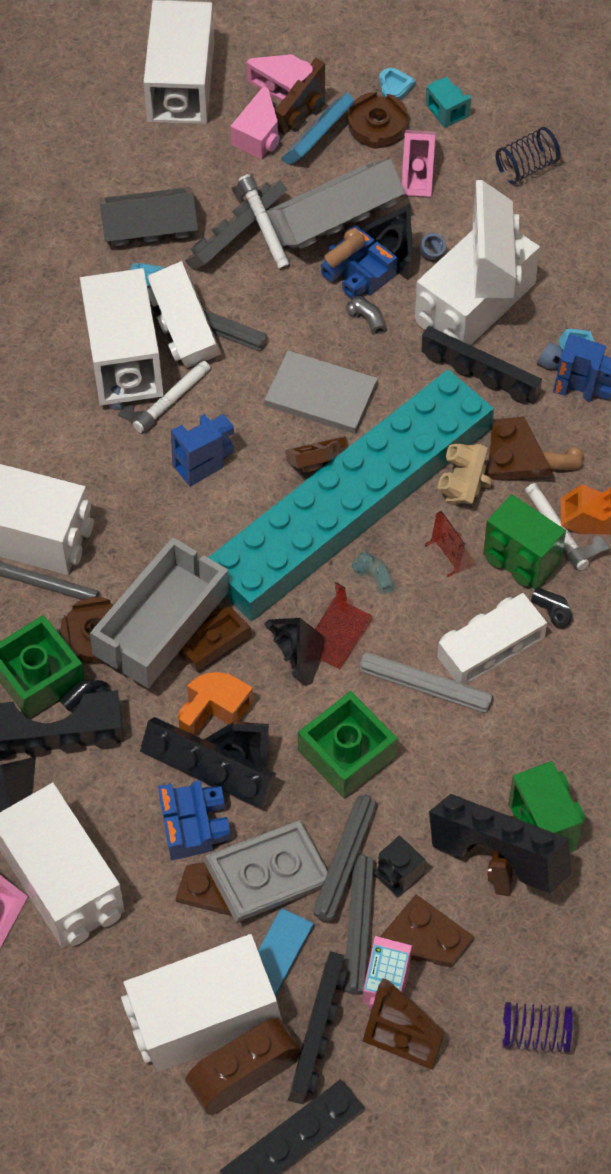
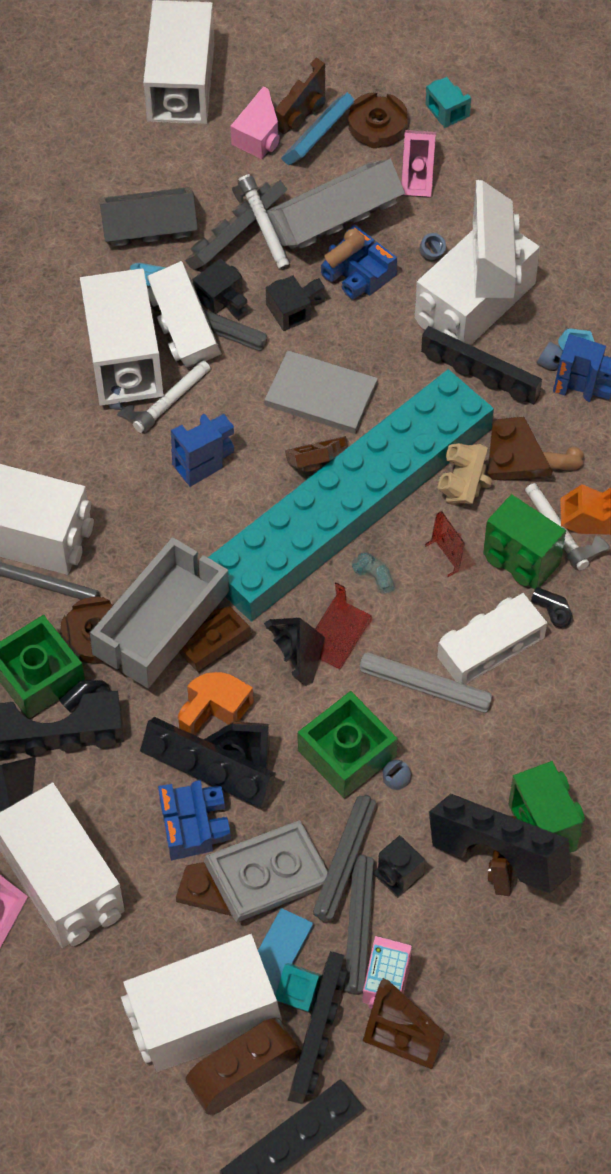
(220, 288): none -> black brick
(277, 73): bright pink slope -> none
(292, 303): none -> black brick
(298, 987): none -> teal plate
(370, 311): flat silver arm -> none
(395, 83): medium azure tile -> none
(395, 235): black slope -> none
(400, 779): none -> sand blue hinge
(429, 932): reddish brown wing -> none
(515, 164): dark blue piece -> none
(568, 1024): dark purple piece -> none

